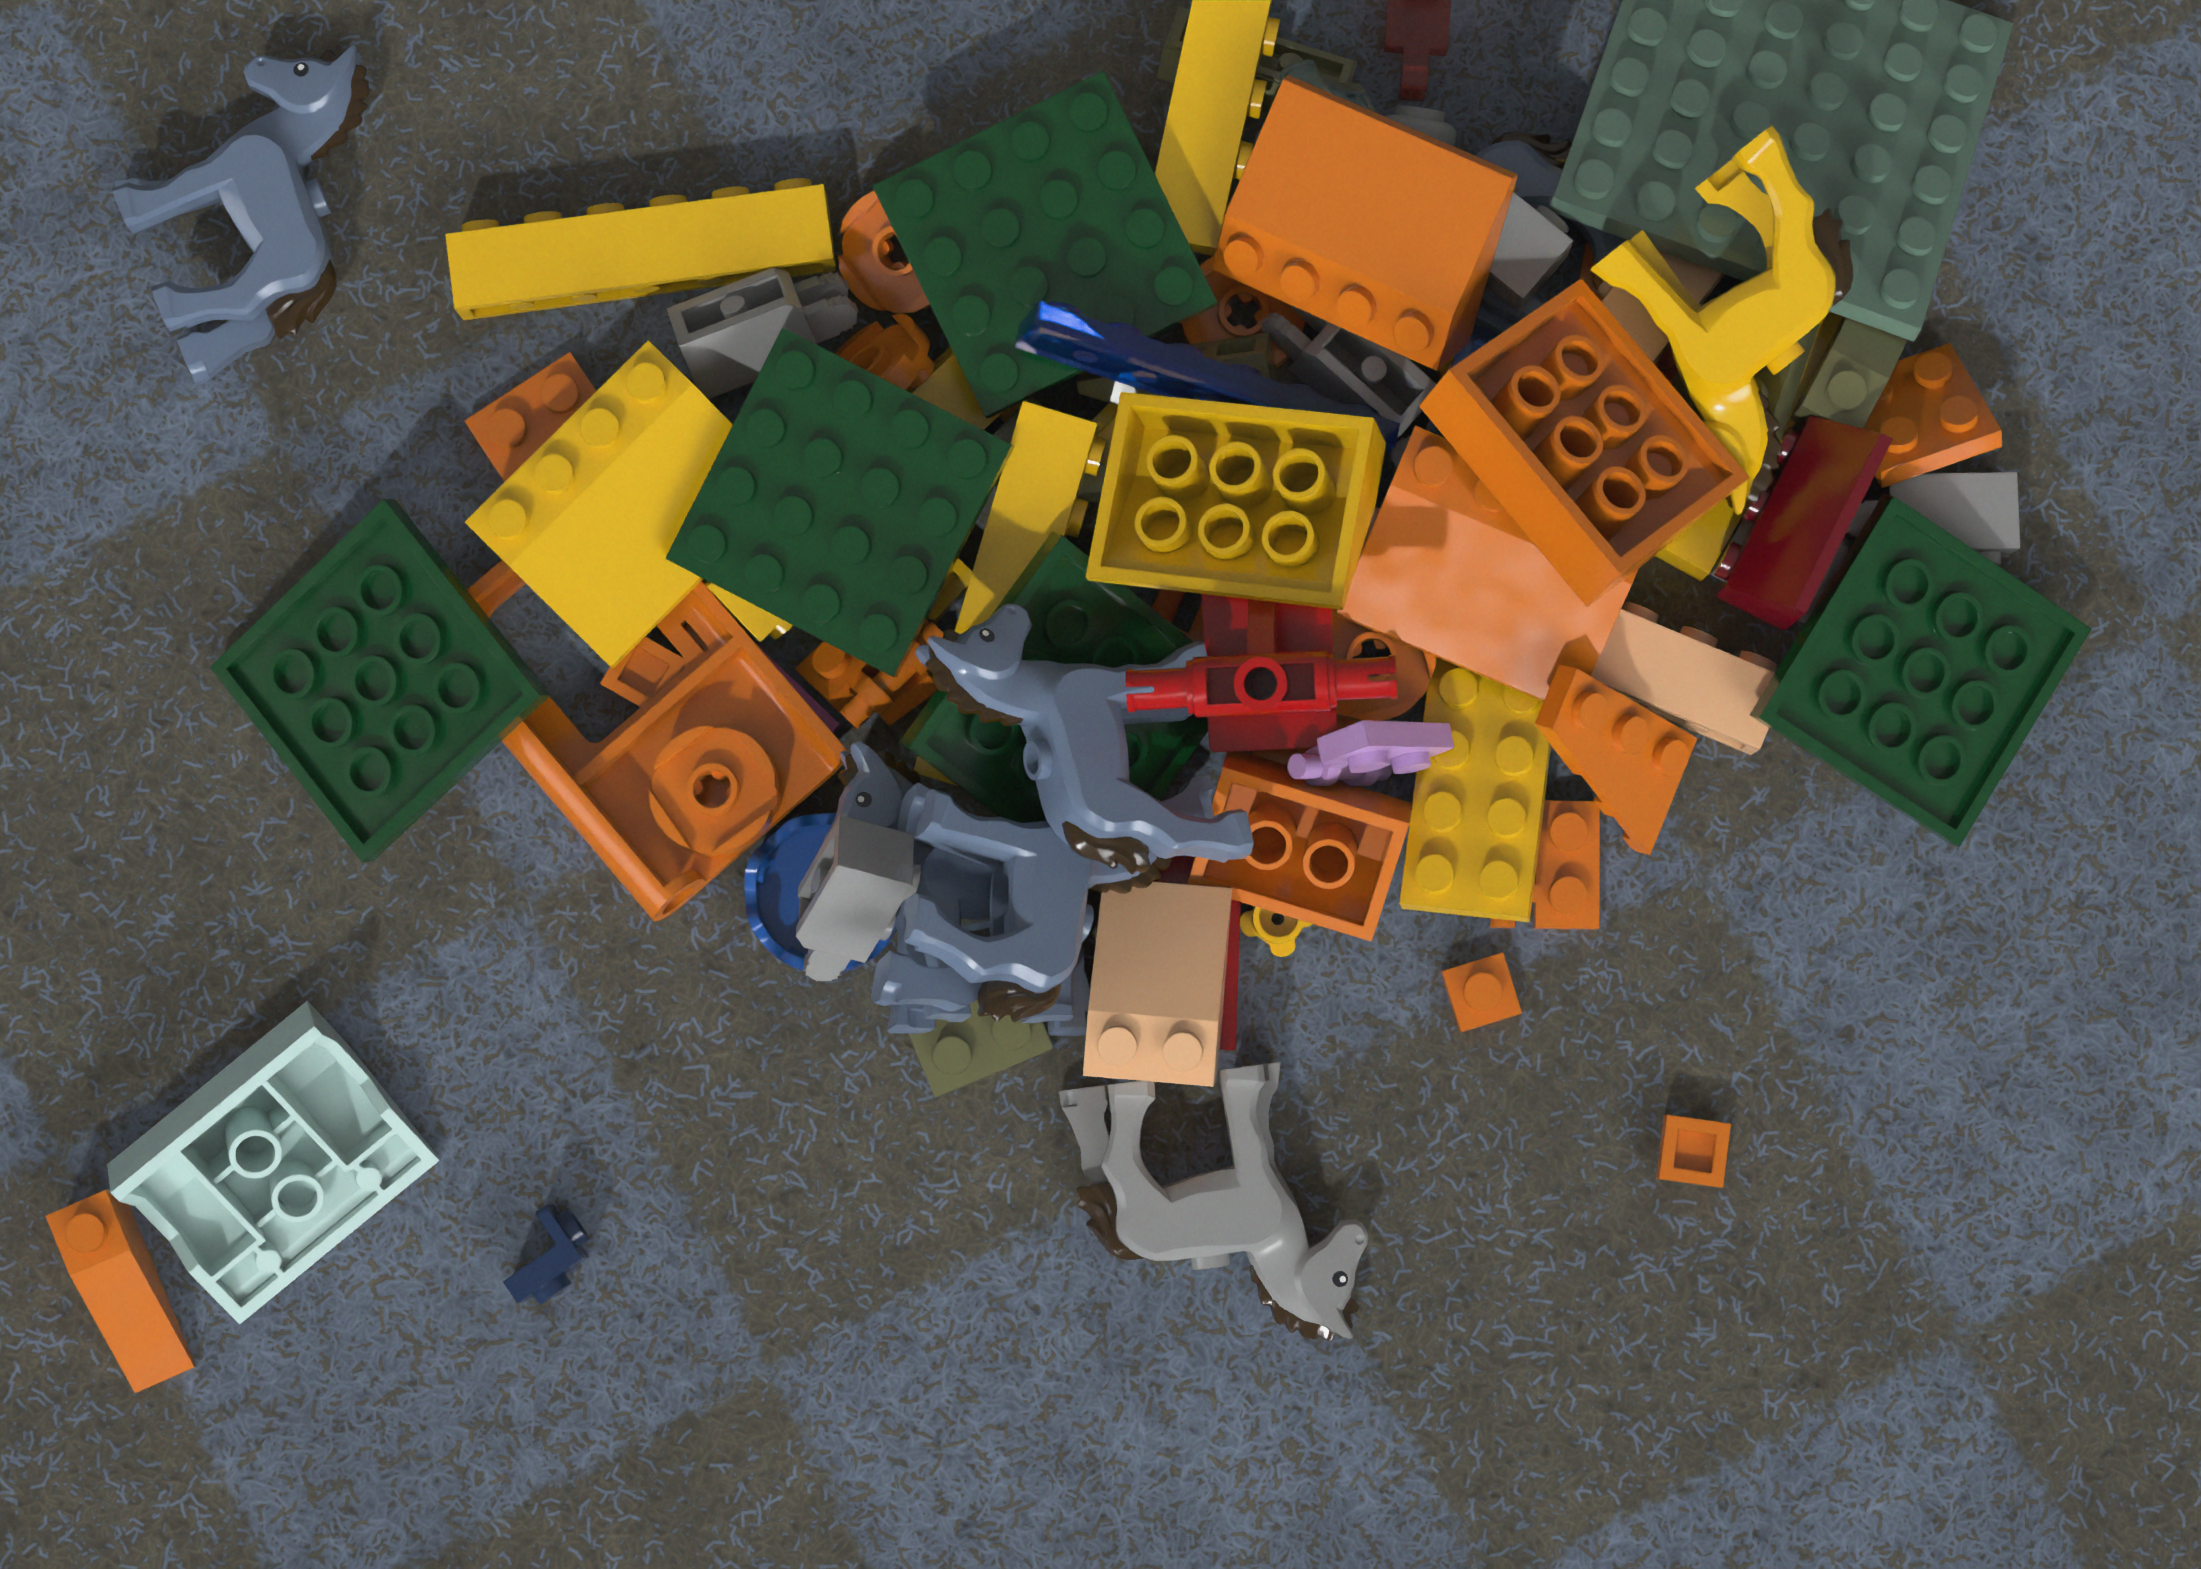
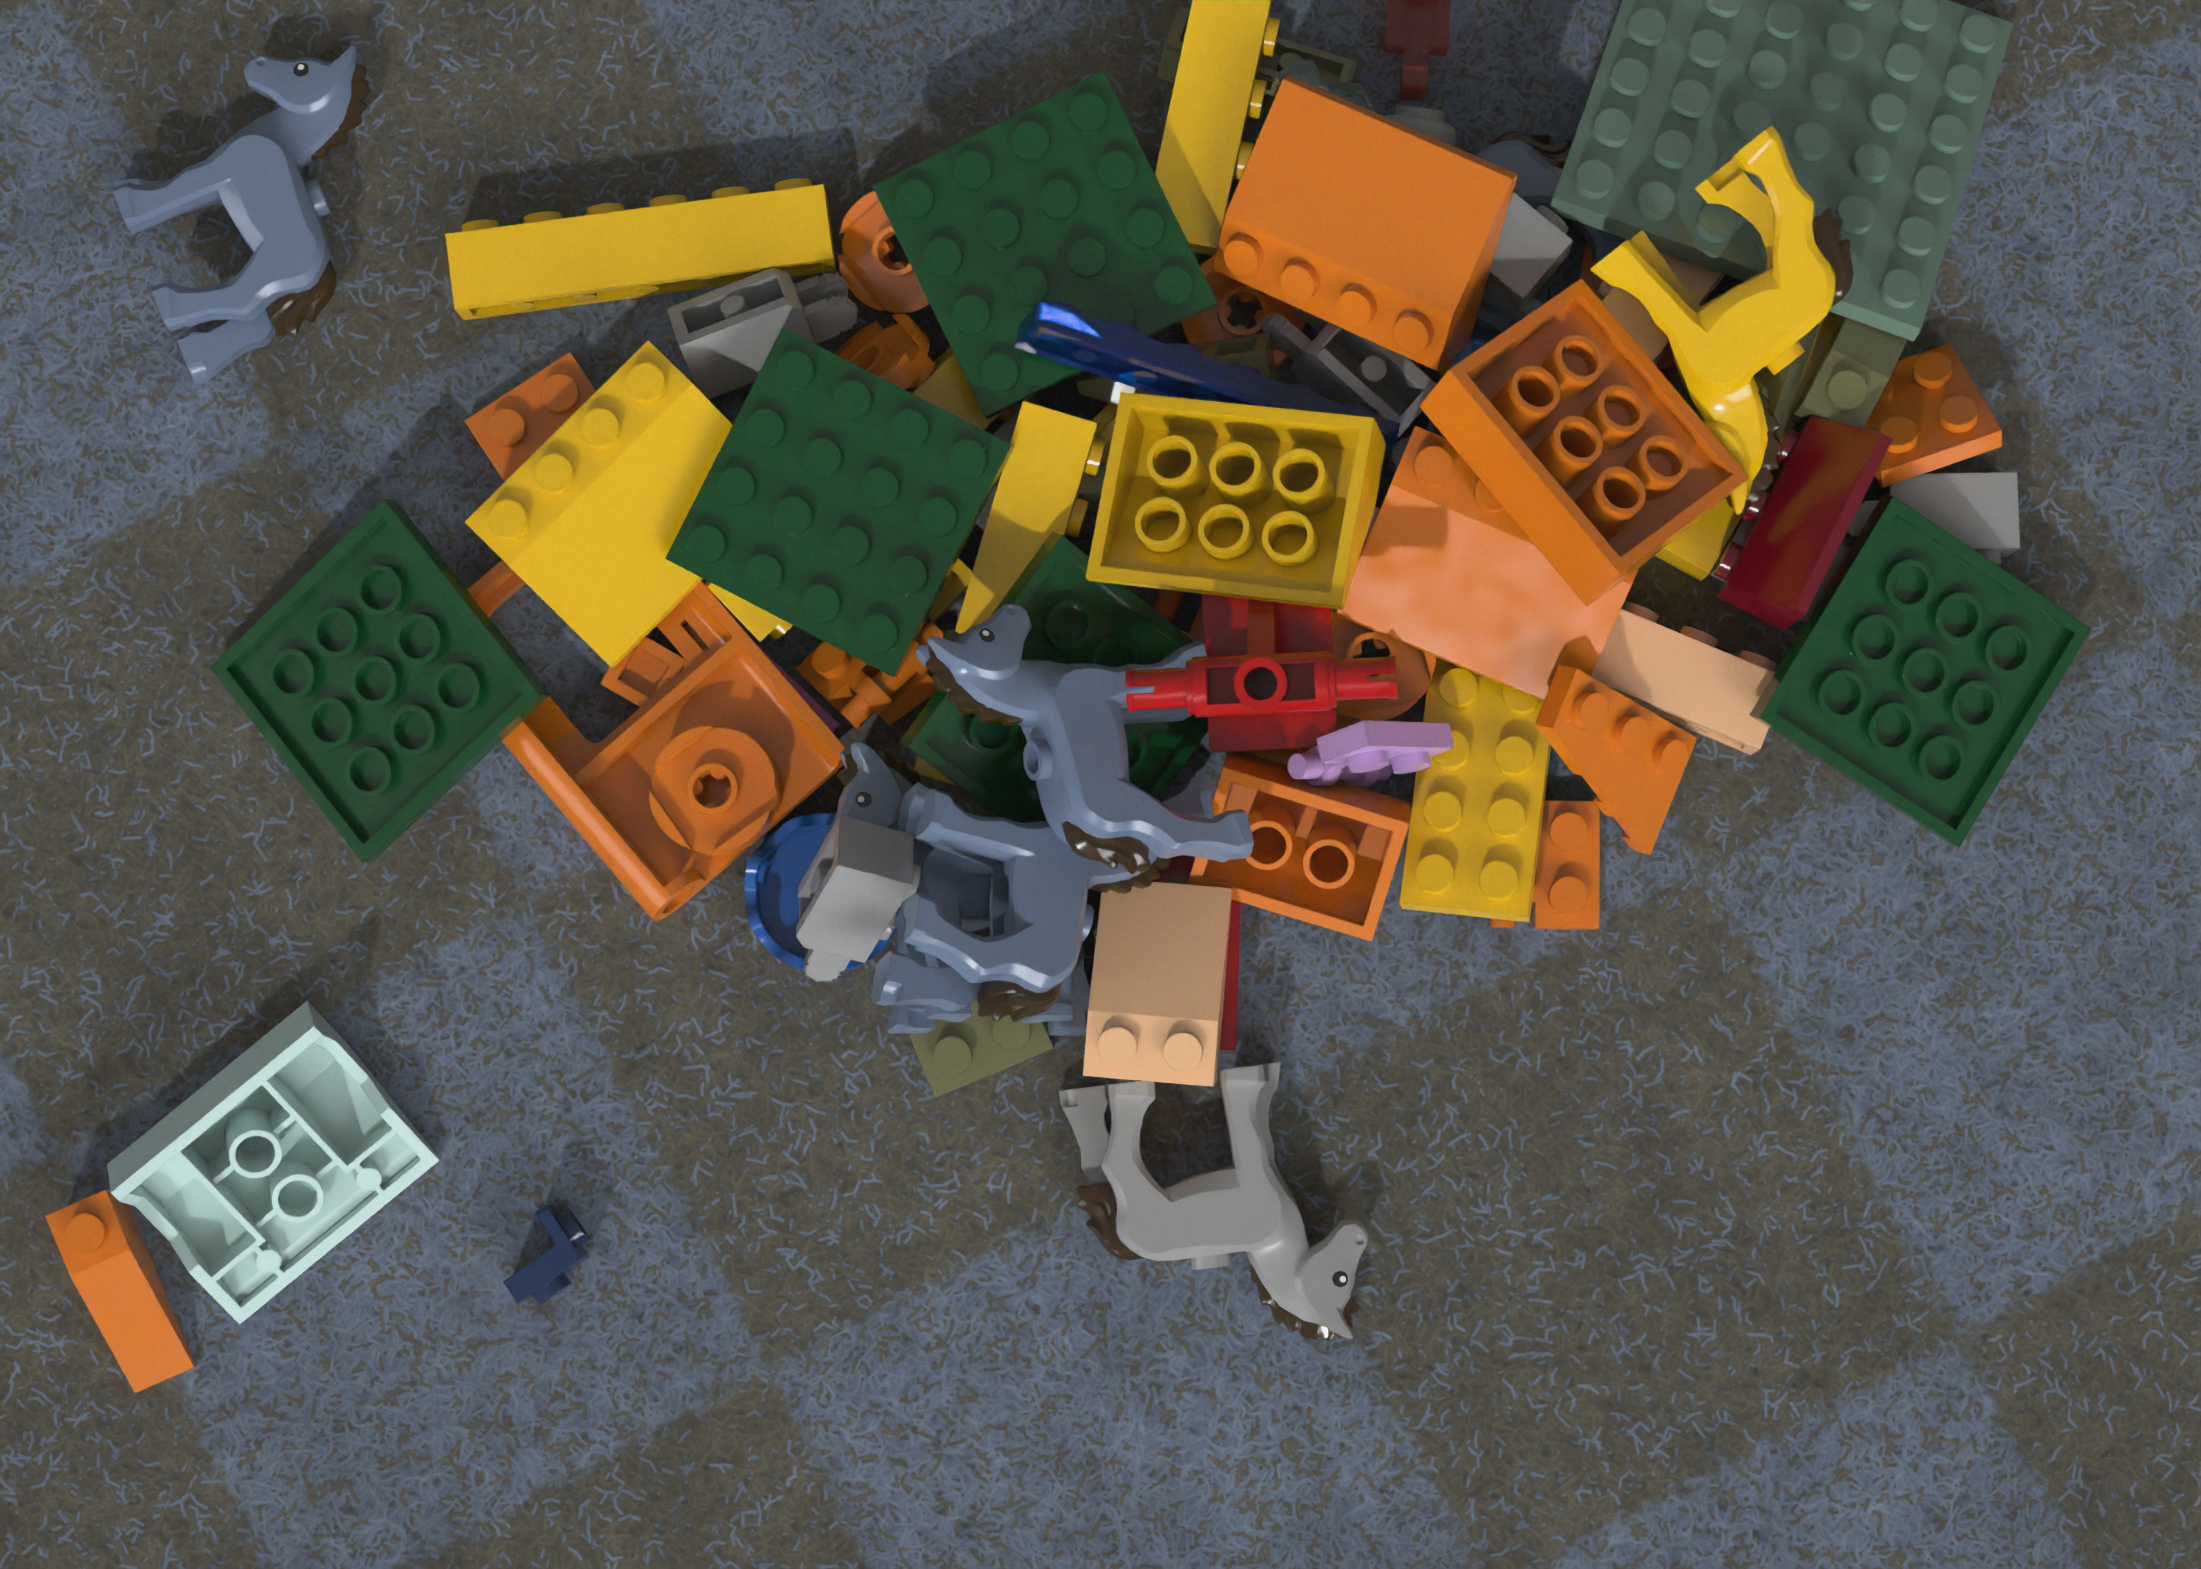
(1279, 937): yellow plate -> none
(1481, 992): orange plate -> none
(1693, 1151): orange plate -> none

